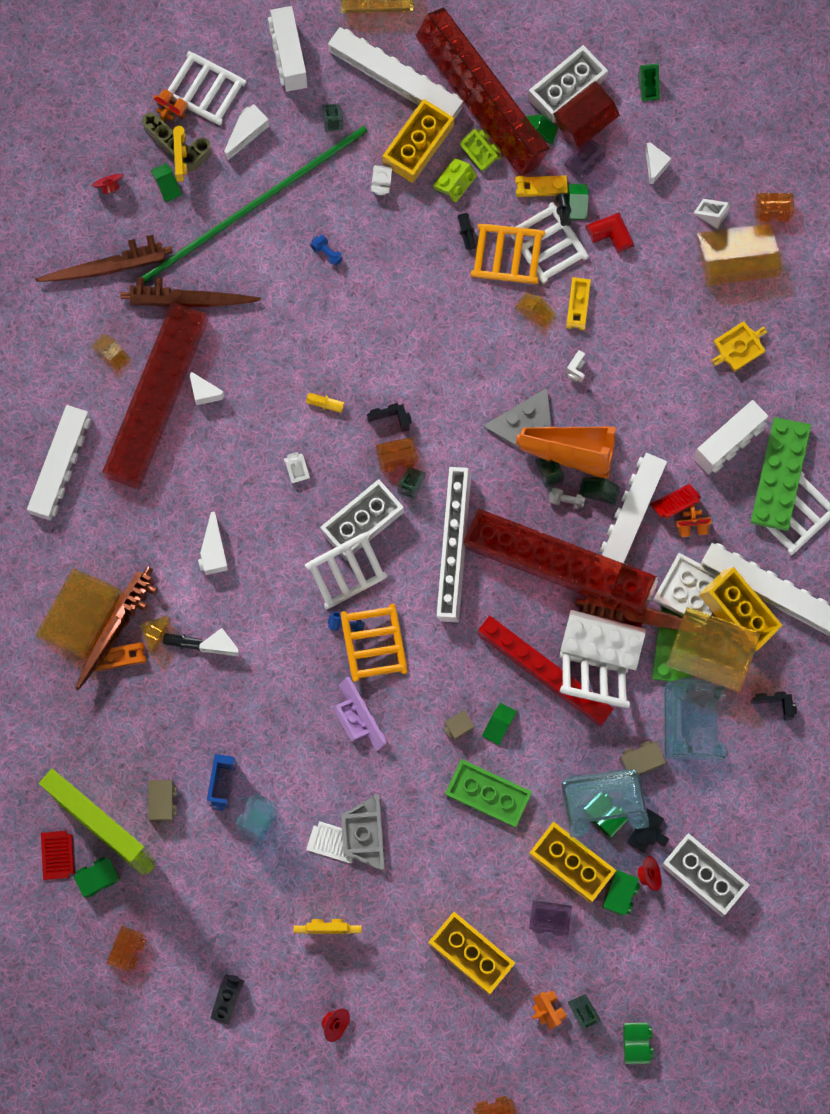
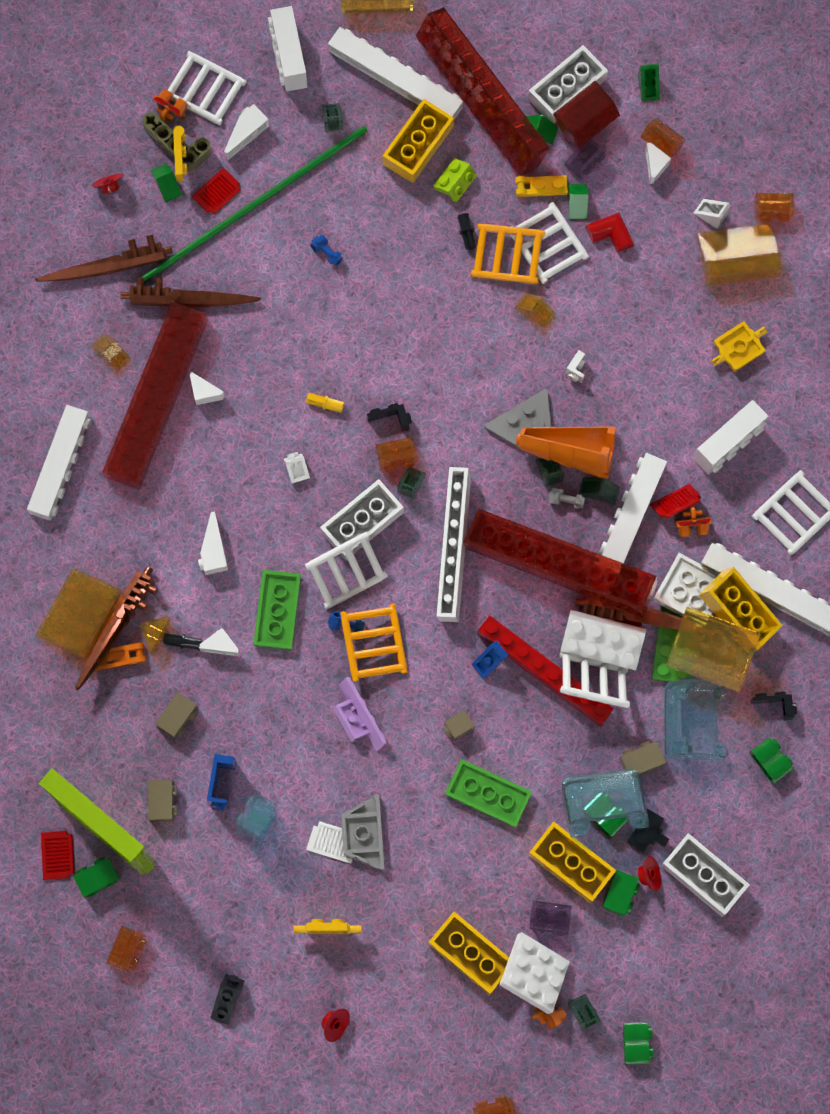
(176, 716): none -> dark tan brick
(217, 191): none -> red window
(277, 610): none -> bright green plate
(381, 180): white bracket -> none
(480, 148): lime bracket -> none
(490, 659): none -> blue plate
(499, 723): green slope -> none
(534, 973): none -> white plate
(563, 209): black axle -> none
(578, 303): yellow plate -> none
(663, 137): none -> clear orange brick
(771, 760): none -> green brick
(780, 474): bright green plate -> none

